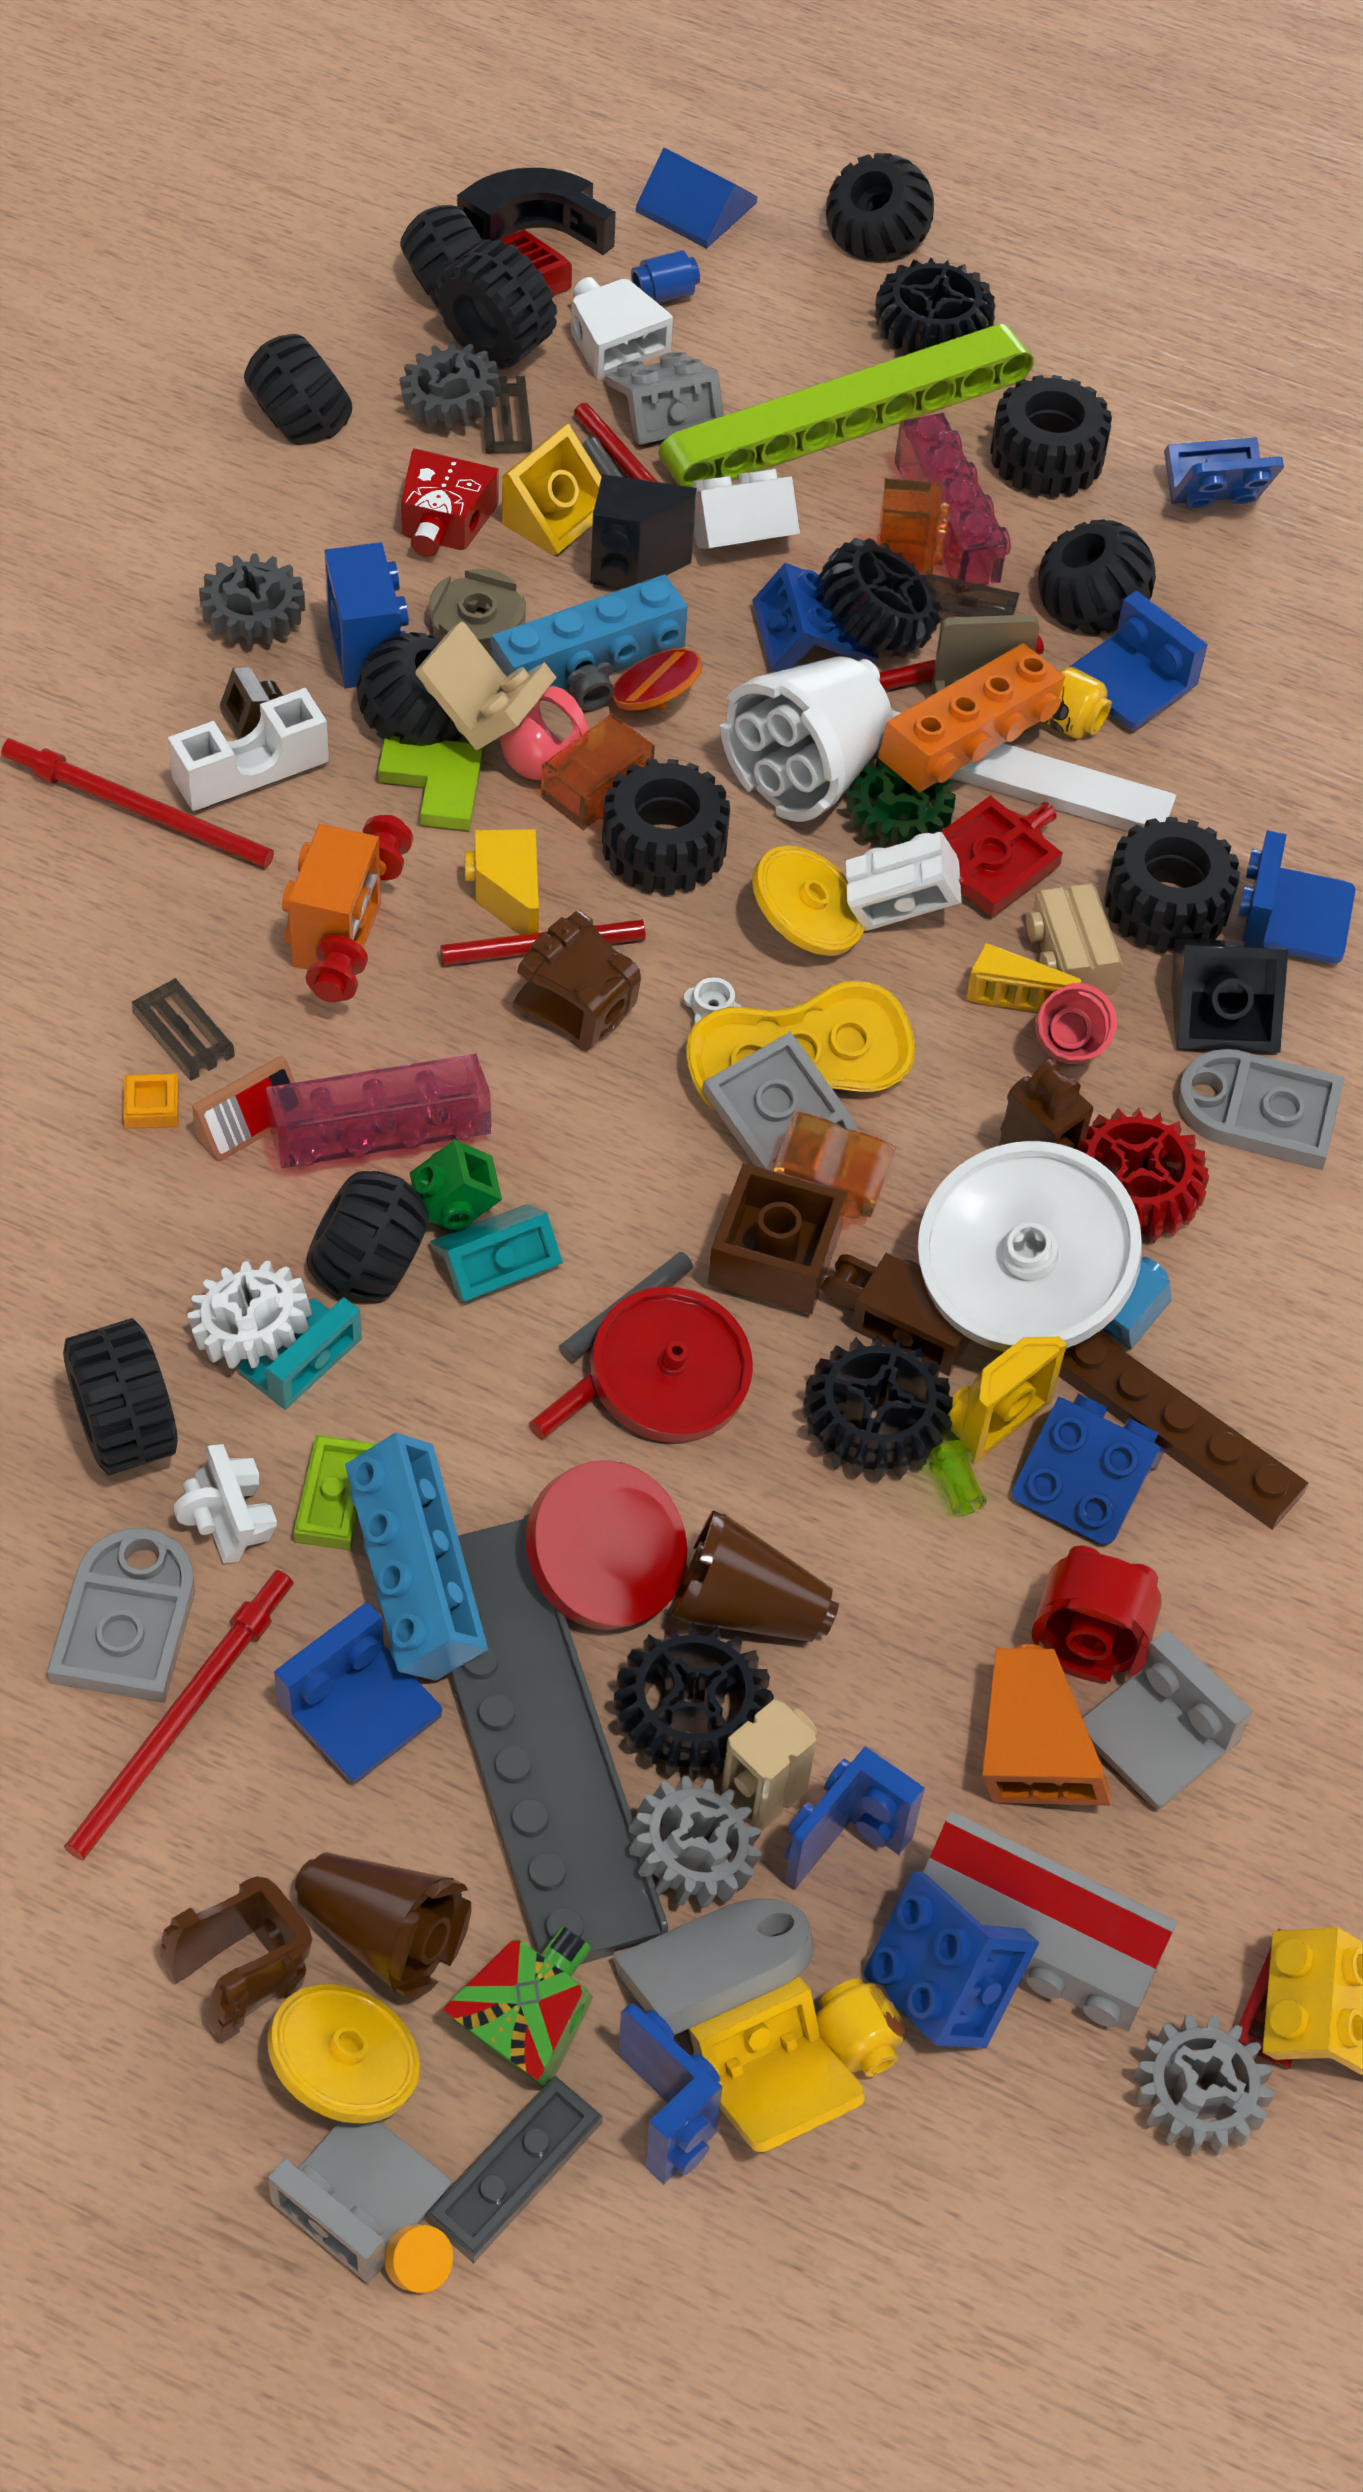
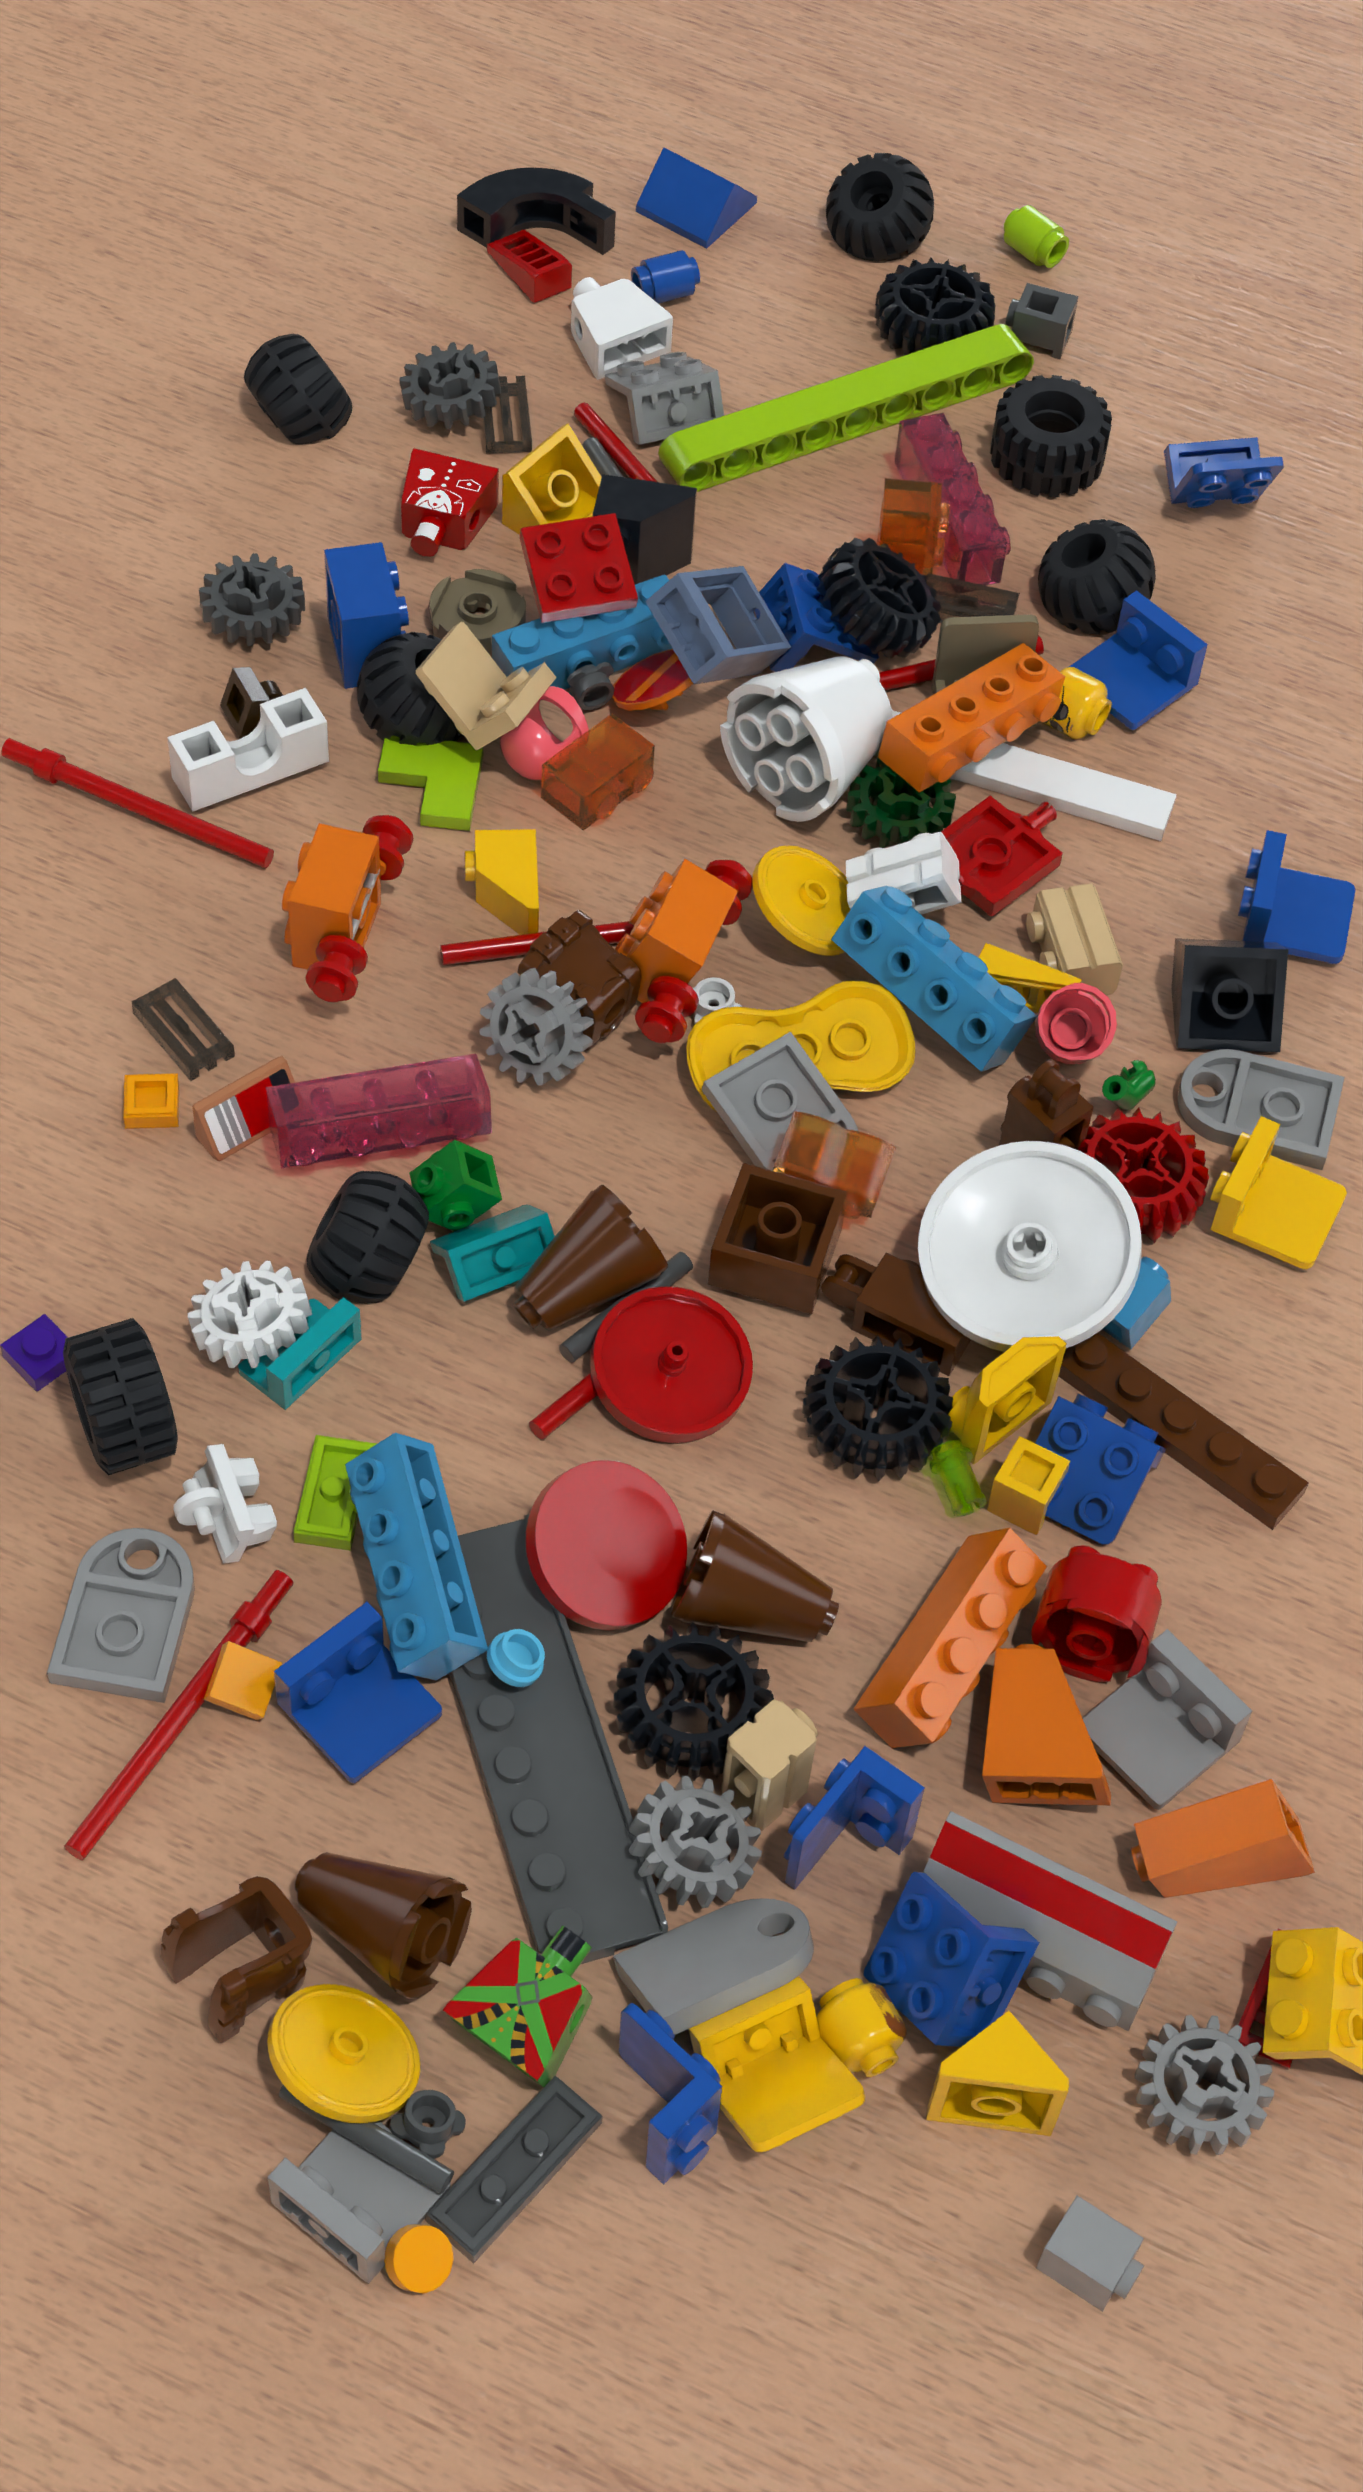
(37, 1352): none -> dark purple plate
(242, 1681): none -> light orange tile
(385, 2146): none -> dark grey bar
(430, 2108): none -> dark grey plate
(437, 241): black wheel -> none
(496, 302): black tyre -> none
(516, 1657): none -> medium azure plate
(533, 1051): none -> light grey gear
(578, 567): none -> red plate
(588, 1263): none -> reddish brown cone
(672, 797): black tyre -> none
(675, 937): none -> orange brick
(696, 634): none -> sand blue window
(745, 511): white slope -> none
(934, 977): none -> dark azure brick
(951, 1639): none -> orange brick
(1000, 2082): none -> yellow slope
(1027, 1485): none -> yellow panel
(1035, 236): none -> lime brick
(1043, 318): none -> dark grey brick
(1092, 2255): none -> light grey brick
(1130, 1086): none -> green arm
(1175, 855): black tyre -> none
(1223, 1843): none -> orange slope
(1274, 1202): none -> yellow bracket

